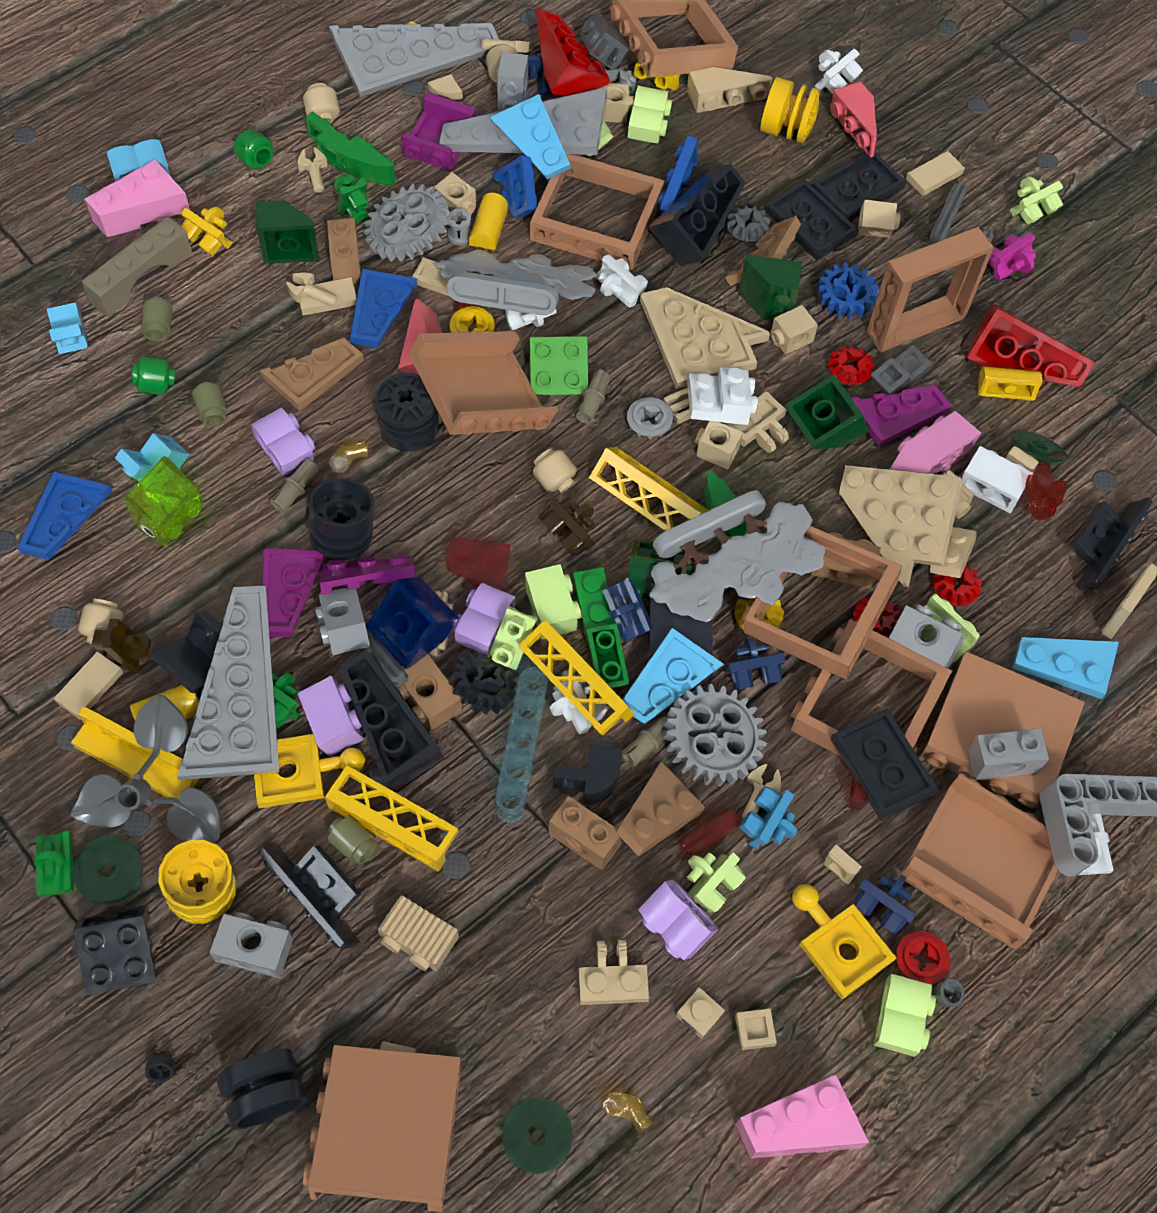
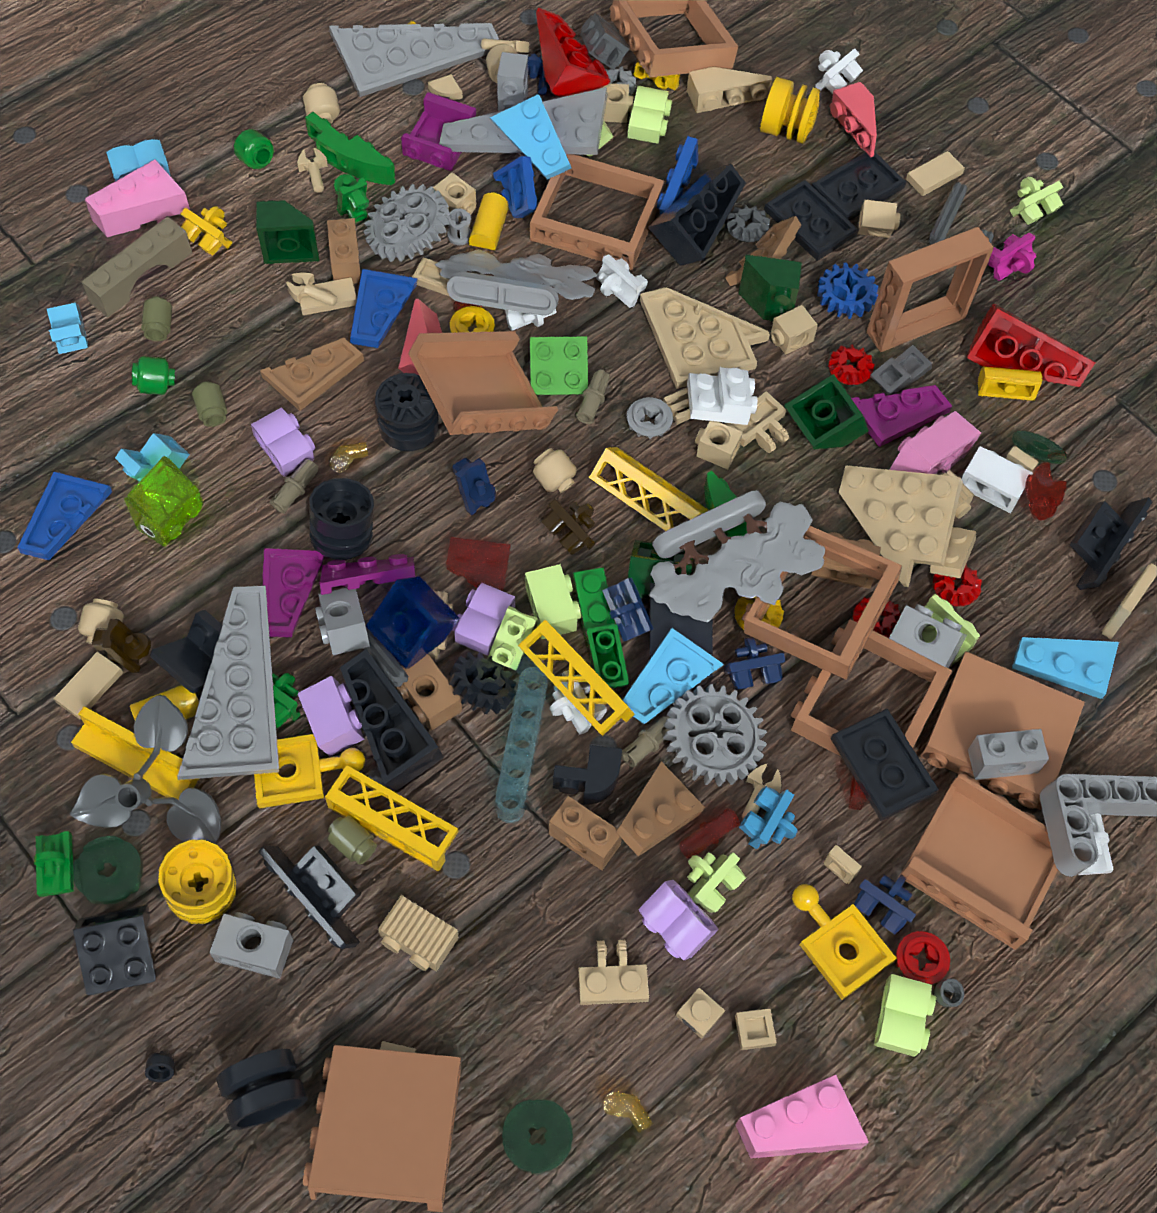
(474, 484): none -> dark blue hips

